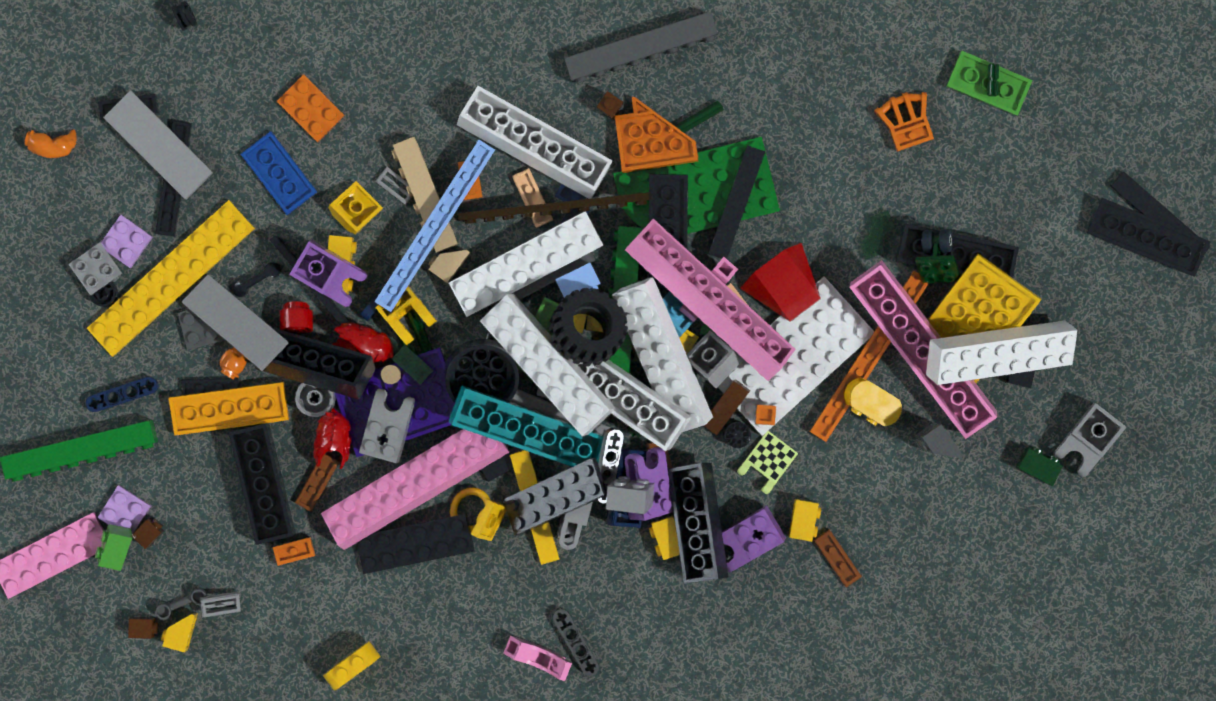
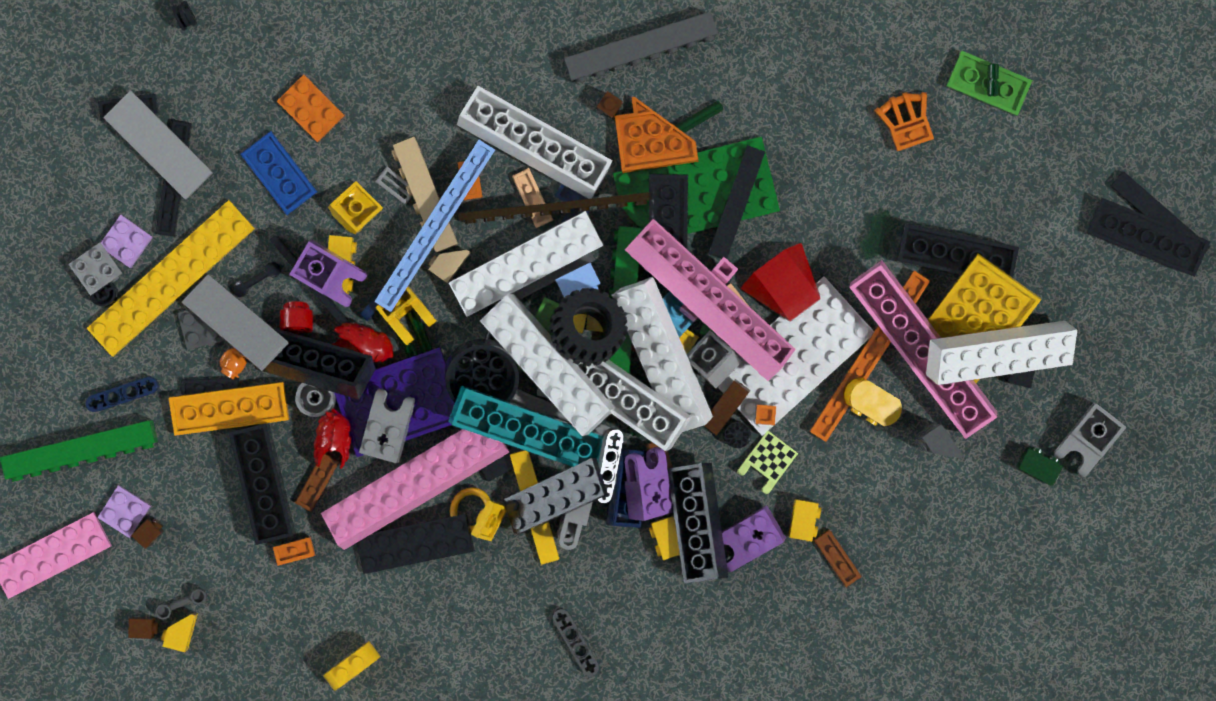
(46, 147): orange animal -> none
(114, 547): bright green brick -> none
(219, 597): light grey tile -> none
(391, 374): tan tile -> none
(412, 364): clear green plate -> none
(538, 656): bright pink arch -> none
(630, 495): light grey brick -> none
(937, 267): dark green plate -> none

